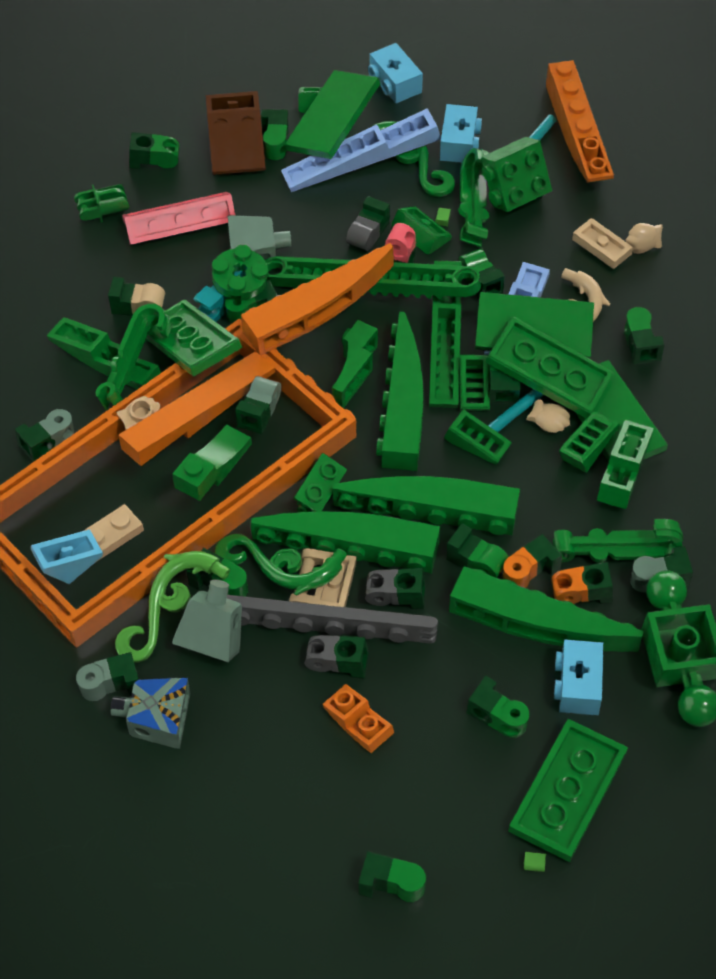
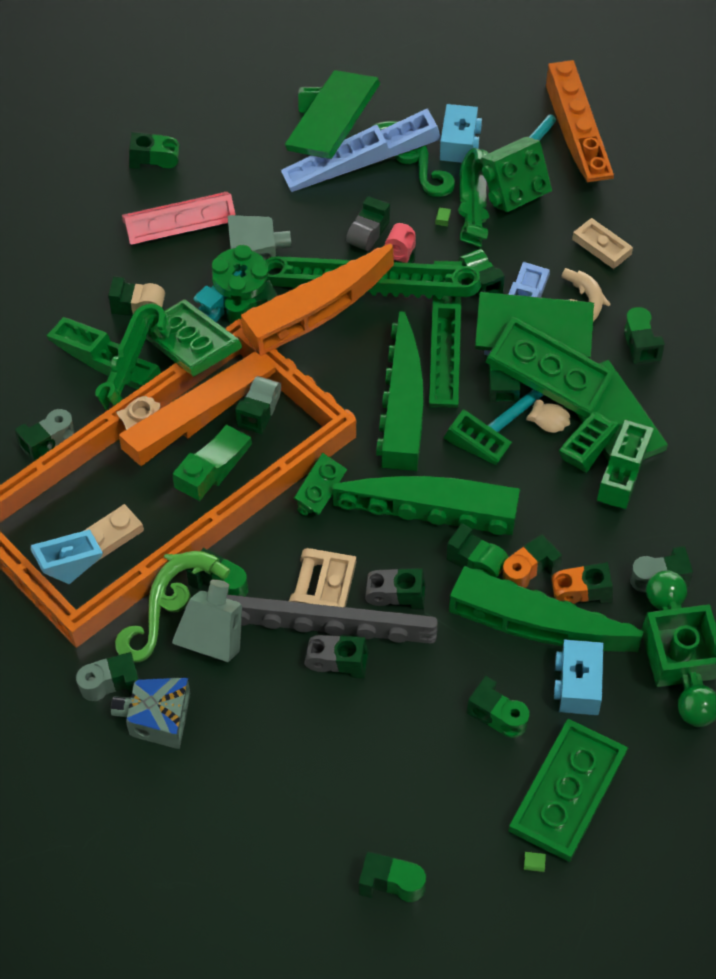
(101, 202): green arm -> none
(235, 132): reddish brown slope -> none
(275, 132): green leg -> none
(285, 557): green plant -> none
(357, 718): orange slope -> none
(358, 350): green slope -> none
(362, 535): green slope -> none
(396, 73): medium azure brick -> none
(428, 233): green slope -> none
(474, 362): green slope -> none
(621, 544): green piece -> none
(644, 237): tan animal -> none

